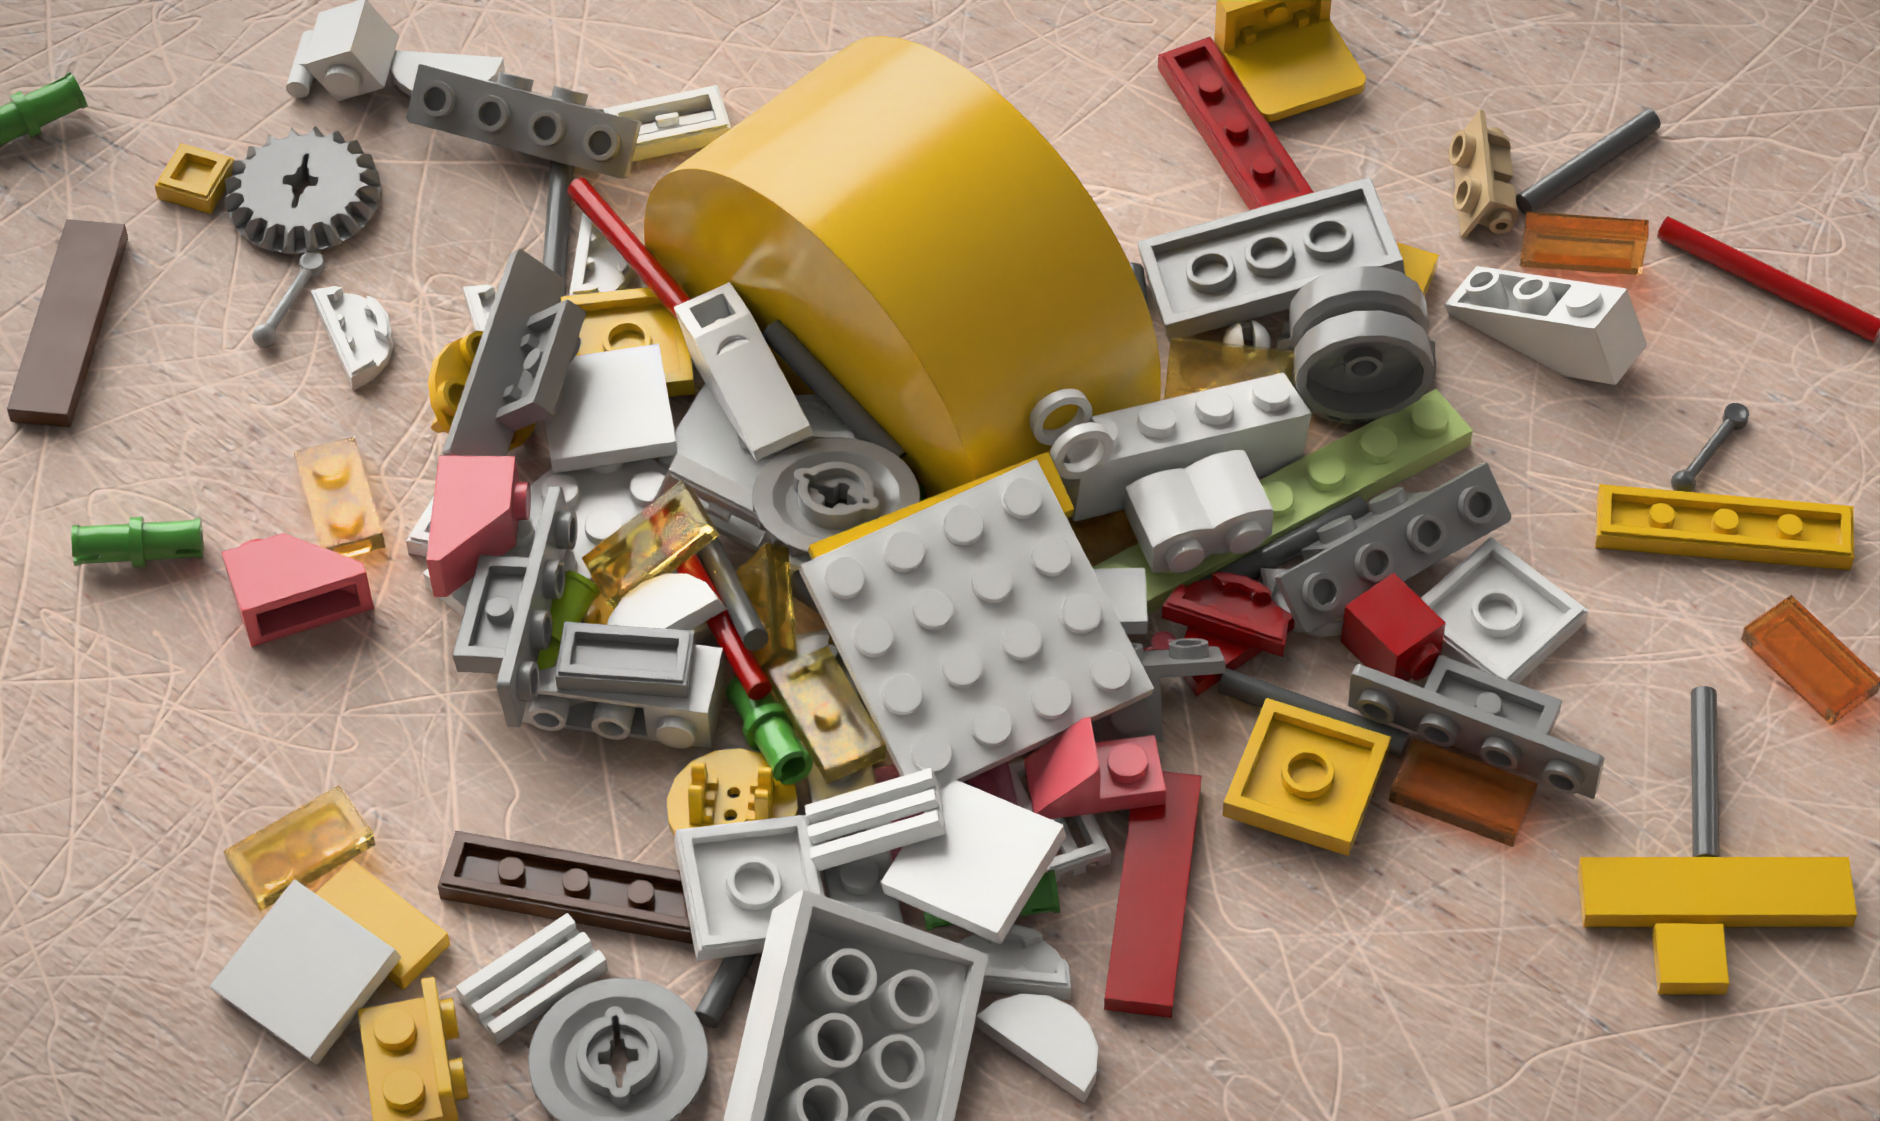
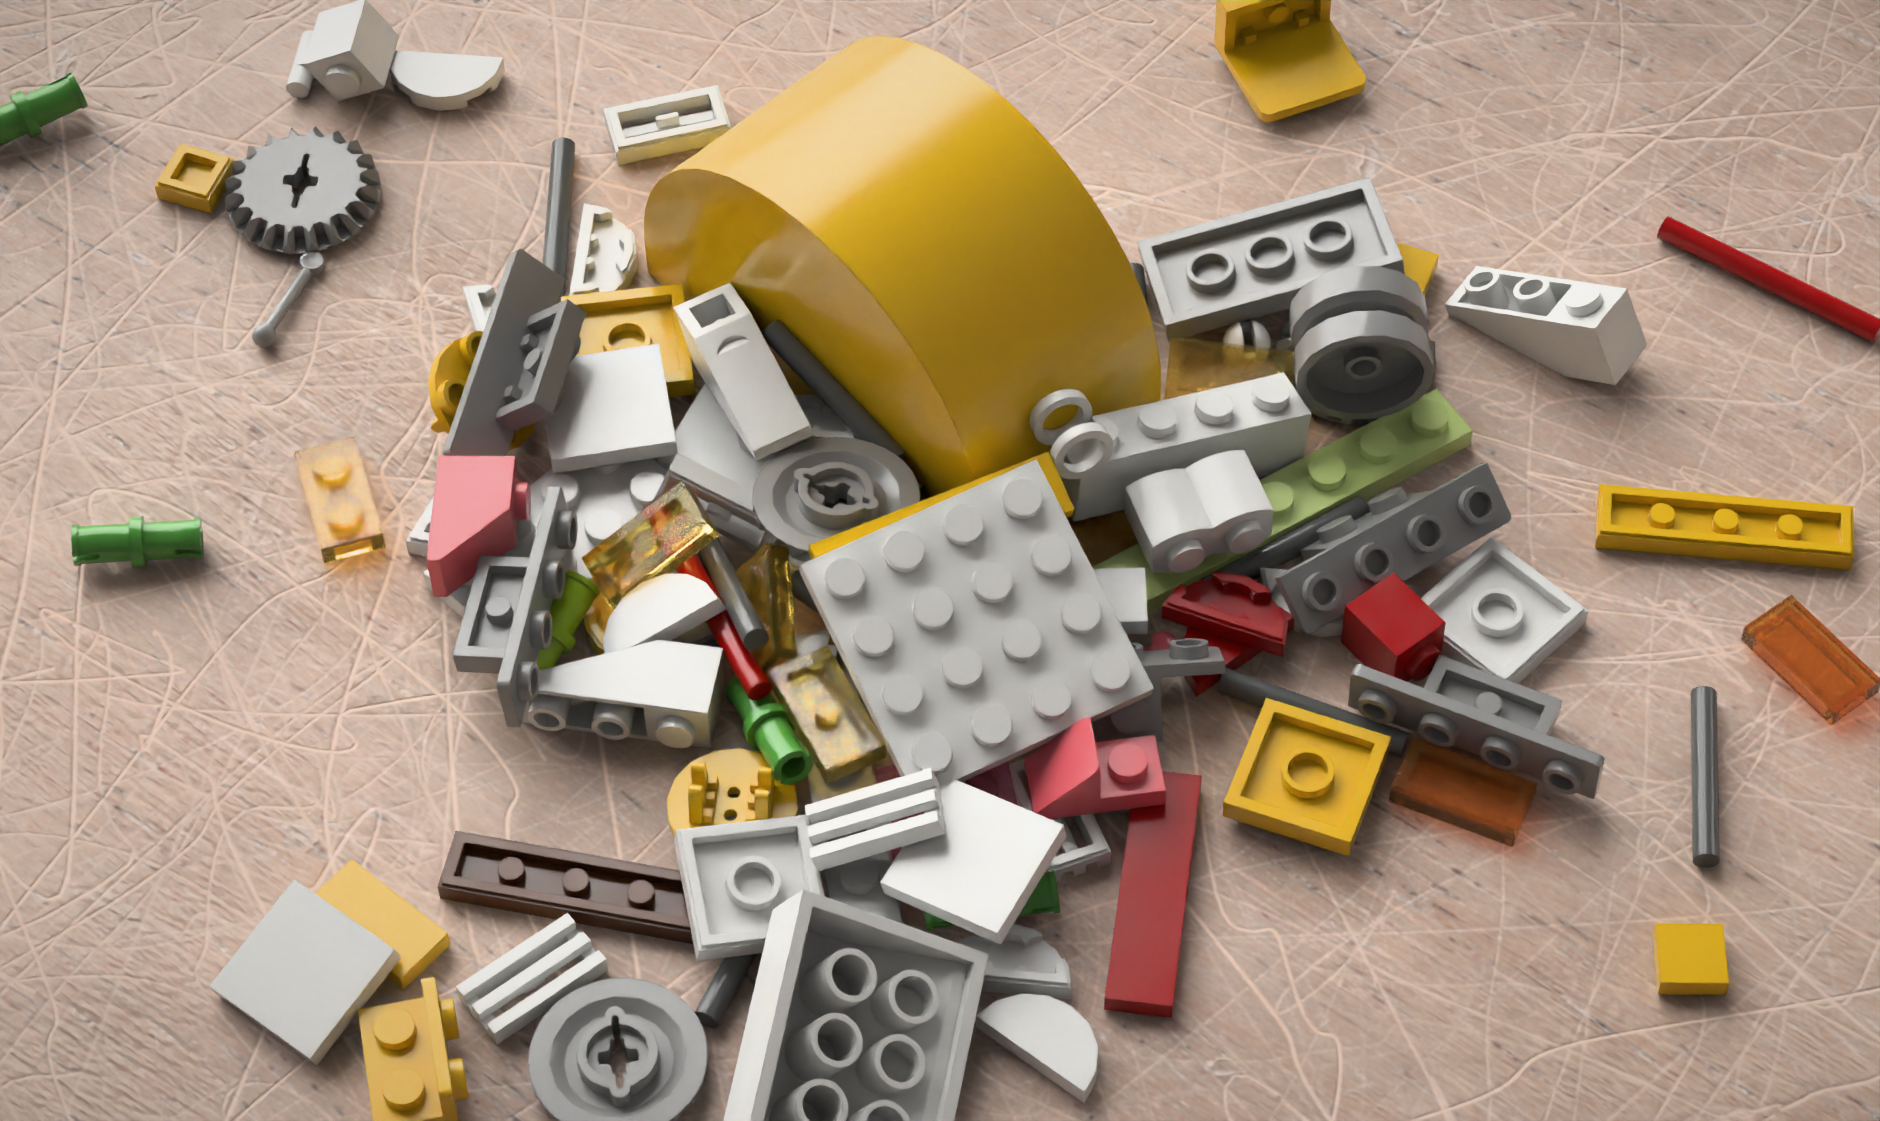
(67, 323): tile -> none
(293, 586): coral slope -> none
(299, 847): clear yellow plate -> none
(357, 331): white tile -> none
(524, 120): light grey bracket -> none
(625, 659): light grey tile -> none
(627, 244): red bar -> none
(1231, 124): red tile -> none
(1482, 176): tan hinge -> none
(1584, 243): clear orange tile -> none
(1588, 161): dark grey bar -> none
(1716, 891): yellow tile -> none
(1734, 418): dark grey hinge -> none

